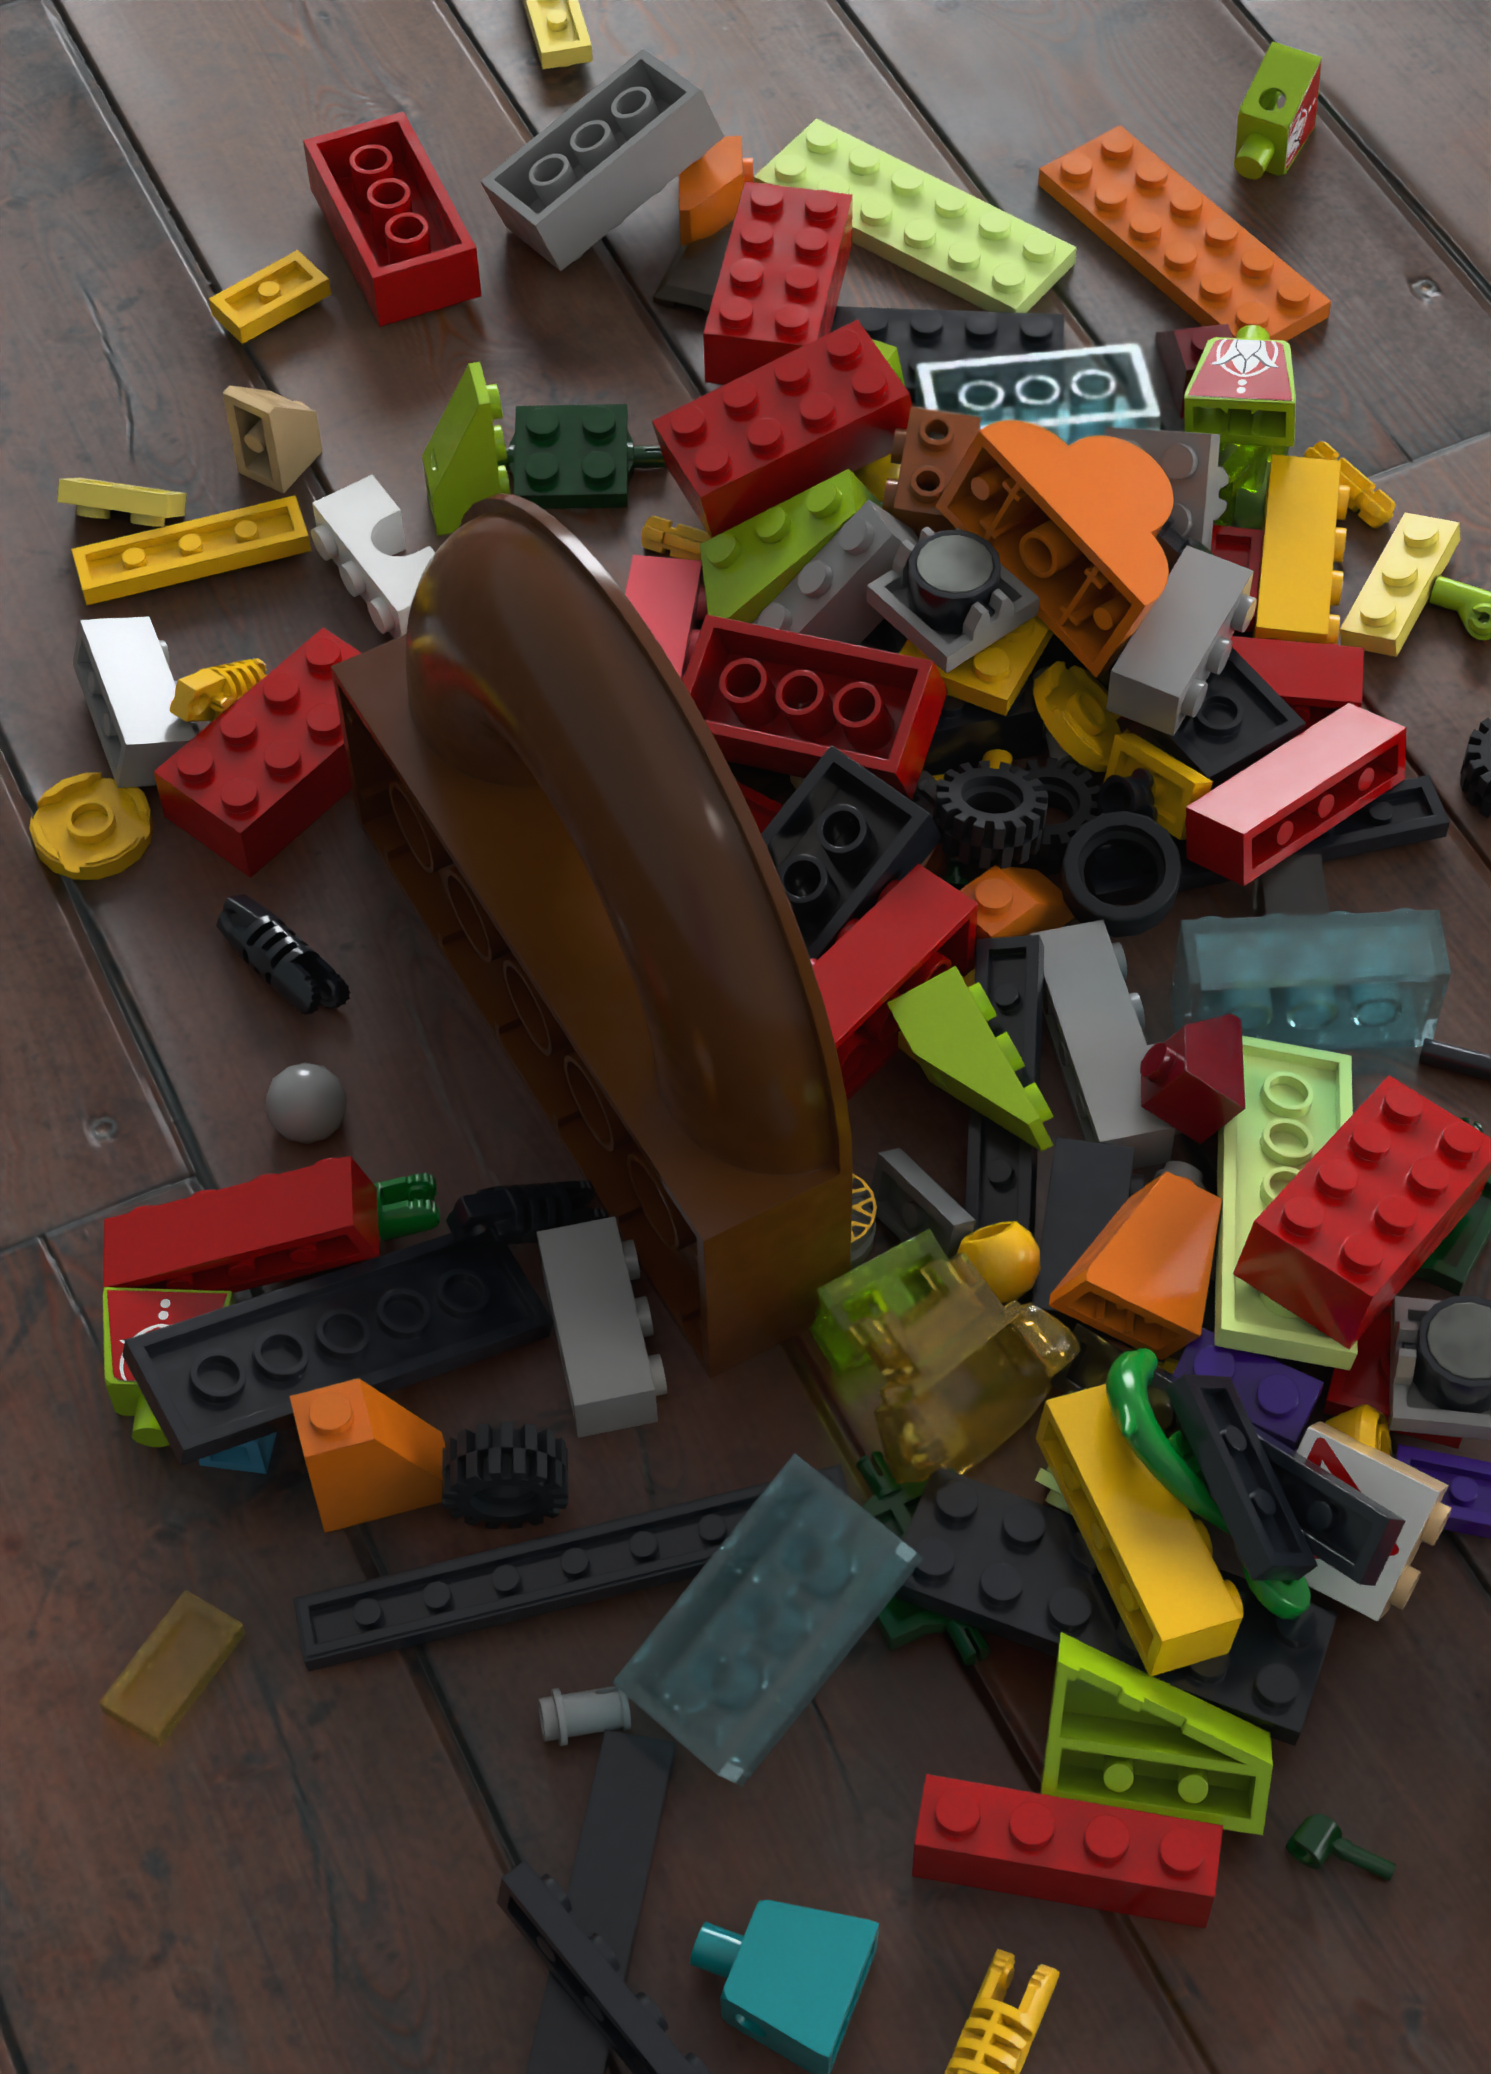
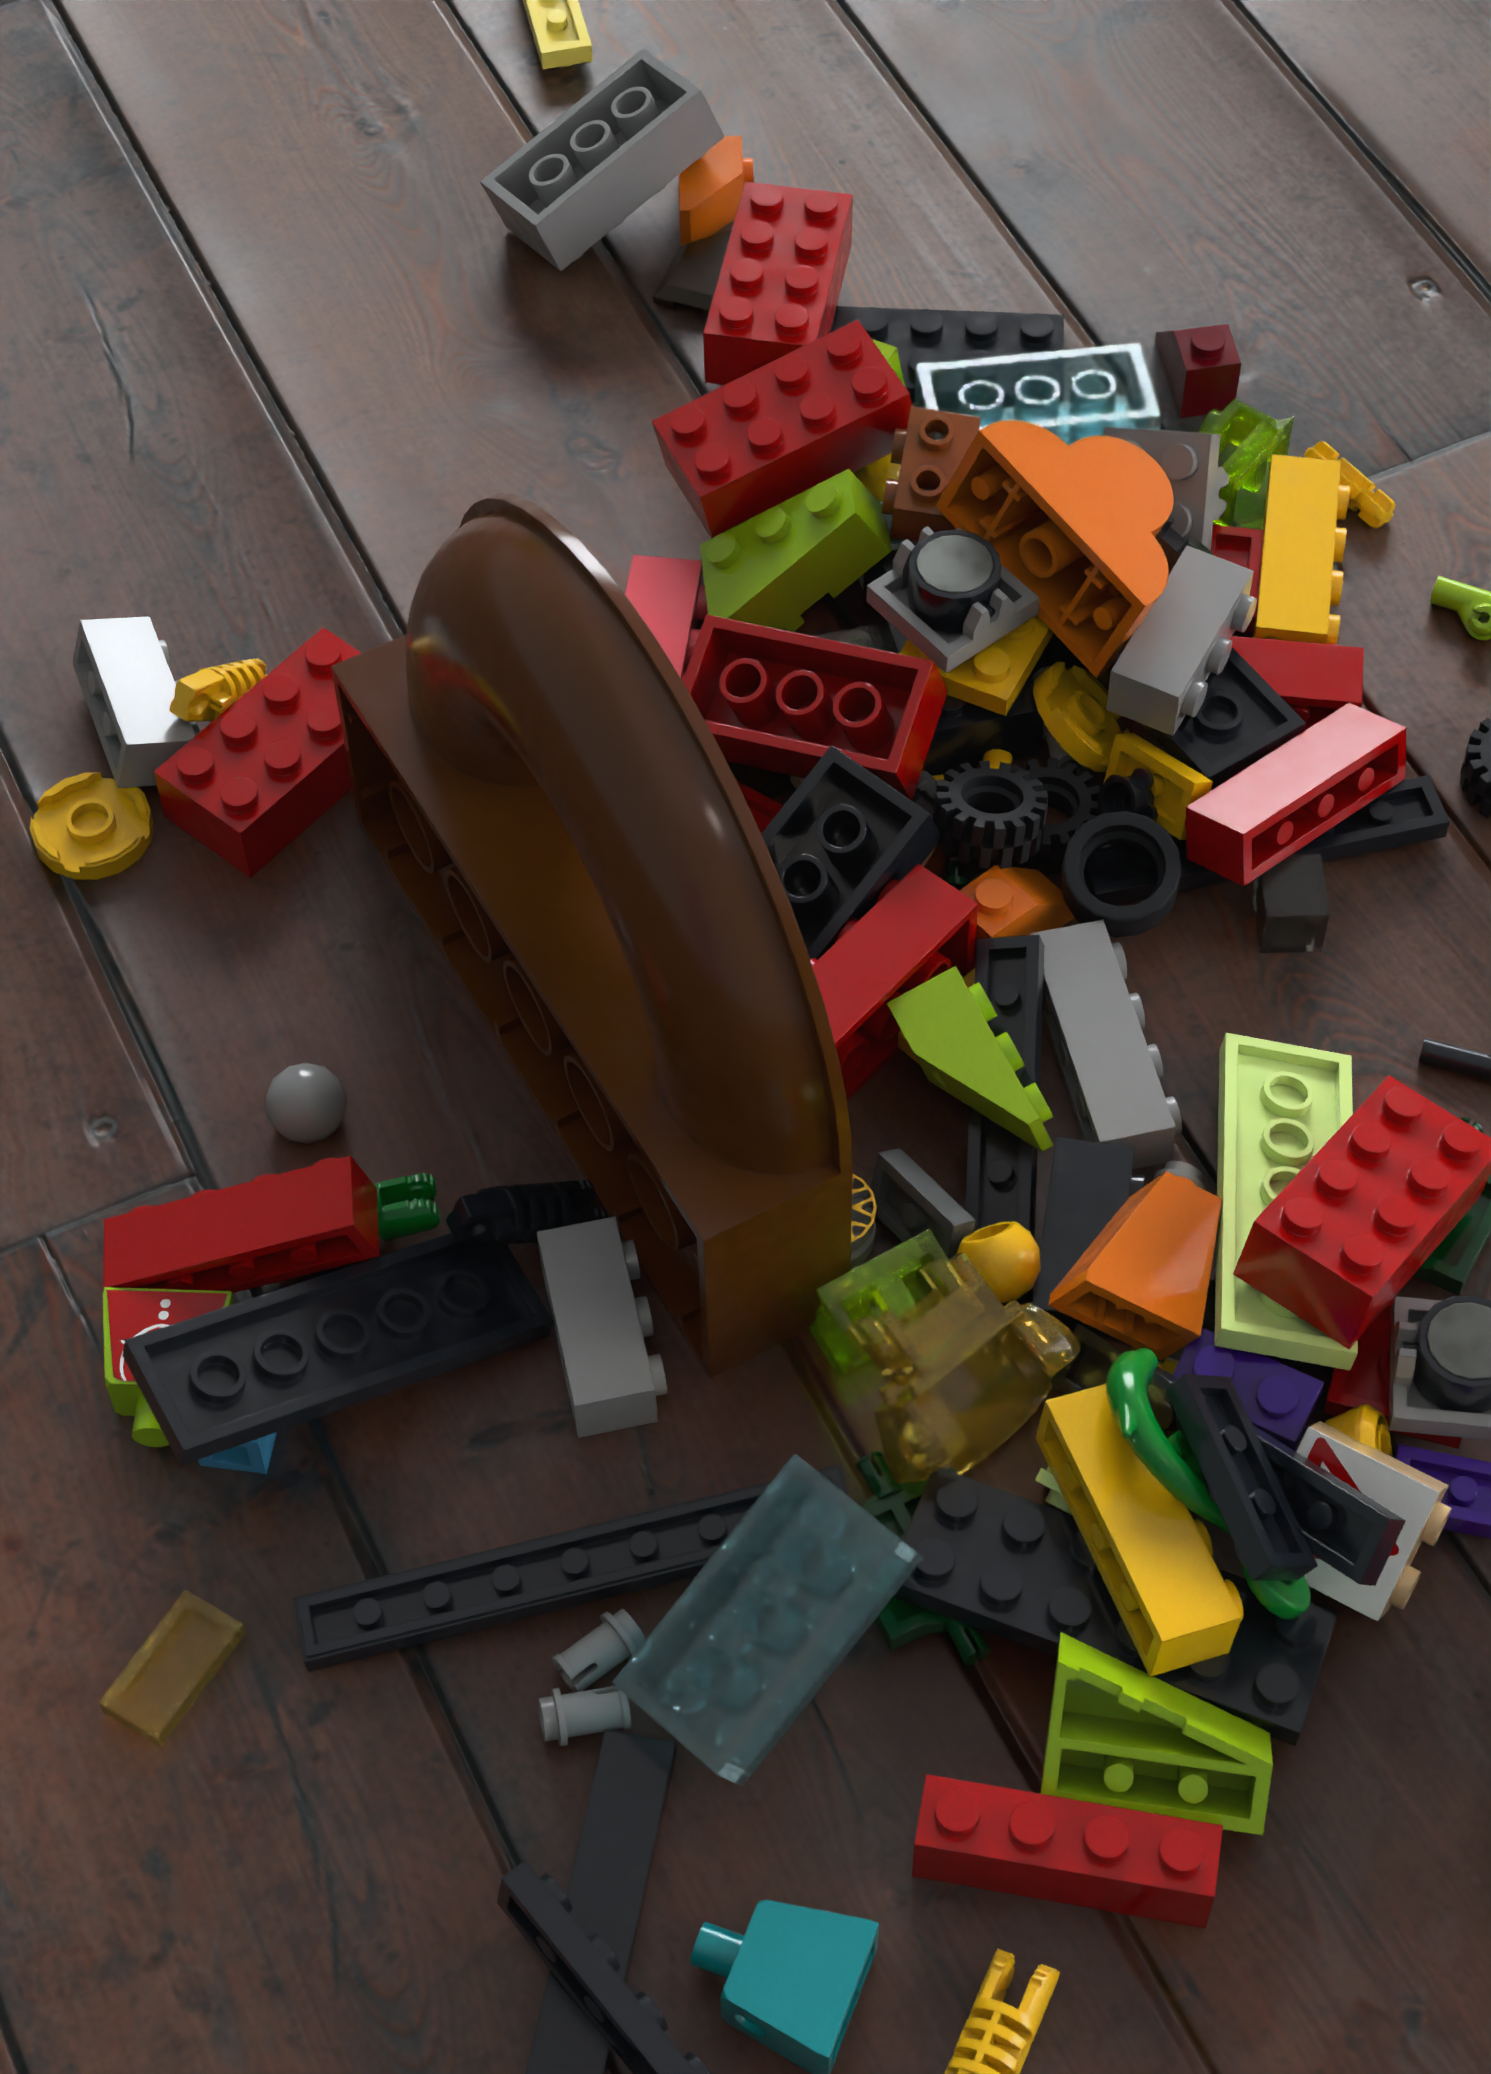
(99, 497): light yellow plate -> none
(191, 550): yellow plate -> none
(270, 296): yellow plate -> none
(271, 436): tan slope -> none
(280, 956): black hinge -> none
(361, 532): white arch -> none
(366, 1454): orange slope -> none
(392, 218): red brick -> none
(465, 451): lime slope -> none
(505, 1475): black tyre -> none
(575, 456): dark green plate -> none
(599, 1650): none -> light grey pin
(682, 541): yellow axle -> none
(832, 588): light grey brick -> none
(926, 221): yellowish green plate -> none
(1181, 238): orange plate -> none
(1196, 1077): dark red slope -> none
(1243, 390): torso -> none
(1272, 136): lime torso -> none
(1316, 977): clear light blue brick -> none
(1321, 1836): dark green hand -> none
(1400, 584): light yellow plate -> none

